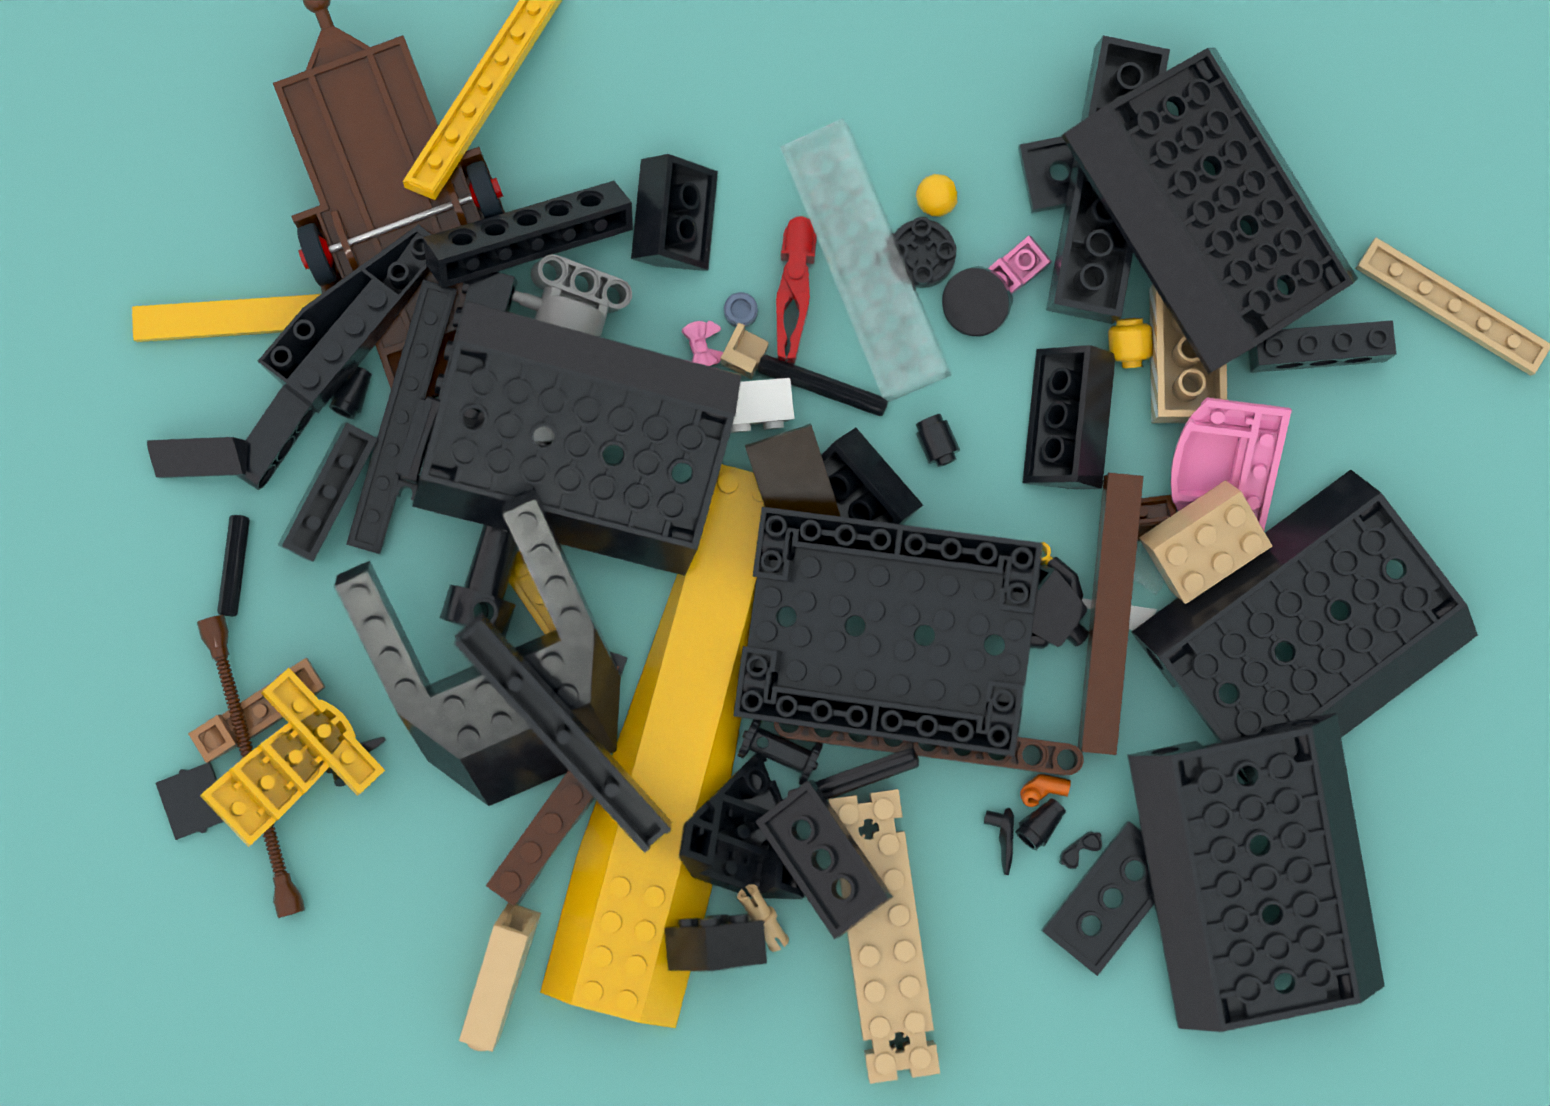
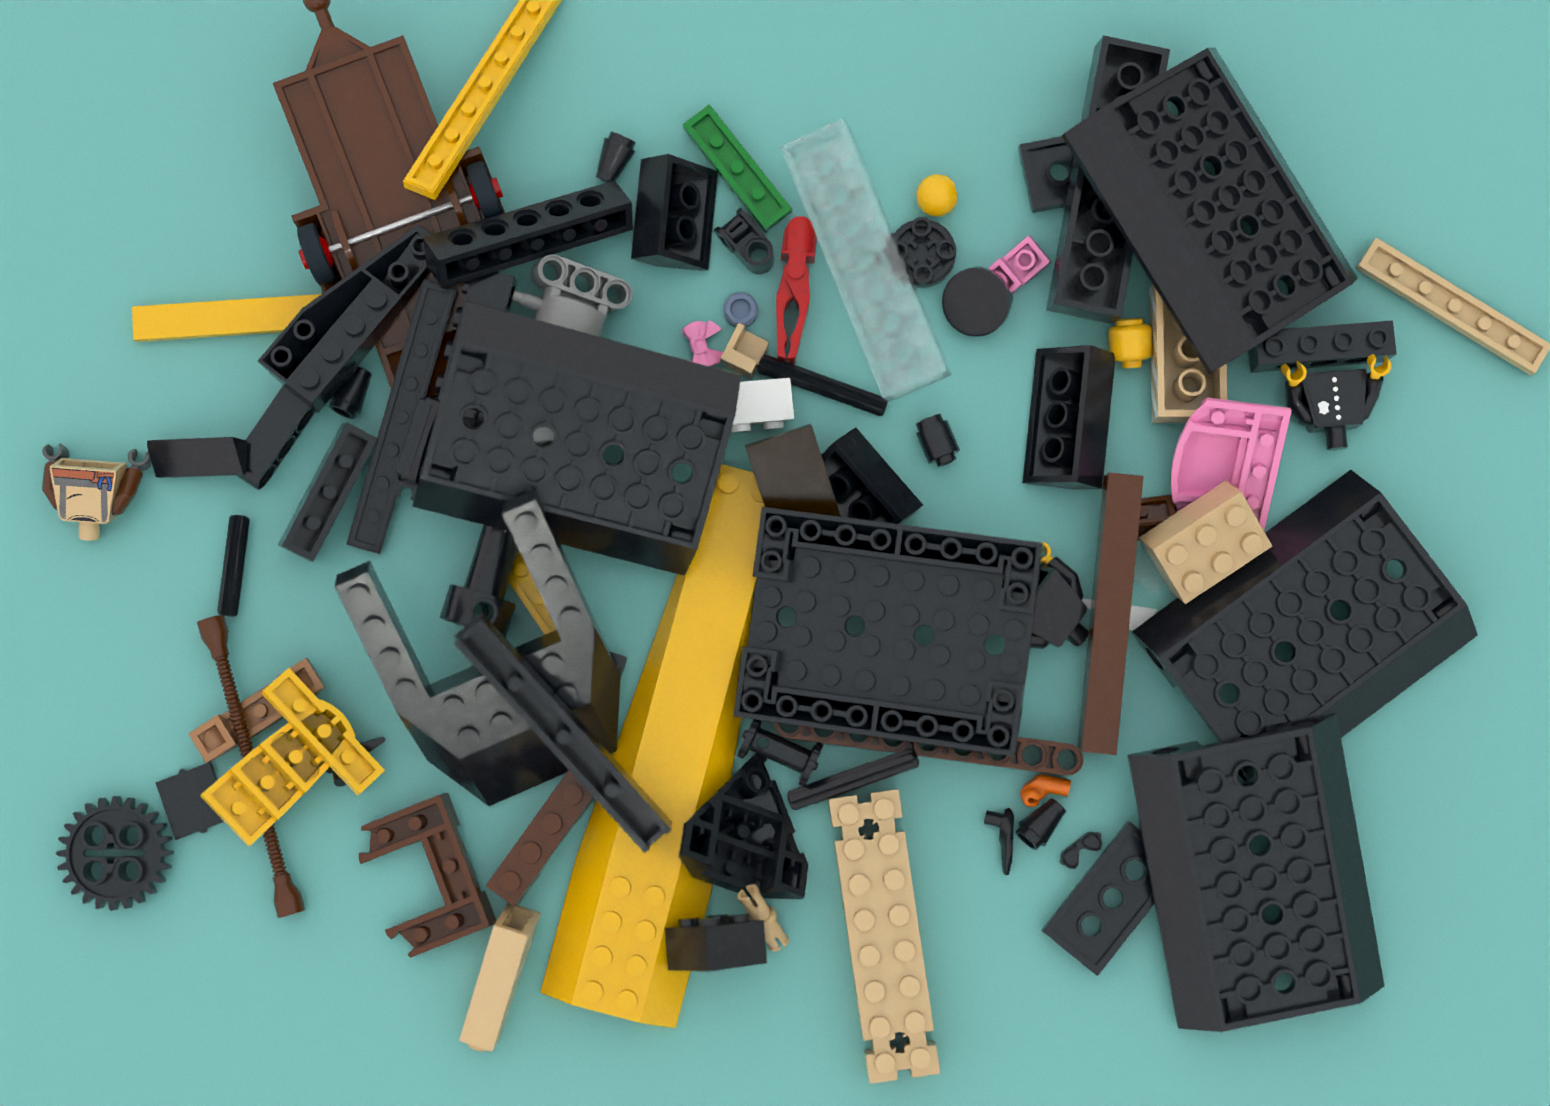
(90, 489): none -> torso
(115, 884): none -> black gear
(465, 906): none -> reddish brown wedge
(614, 156): none -> black cone
(737, 168): none -> green plate
(742, 238): none -> black piece
(847, 859): black plate -> none
(1334, 399): none -> torso

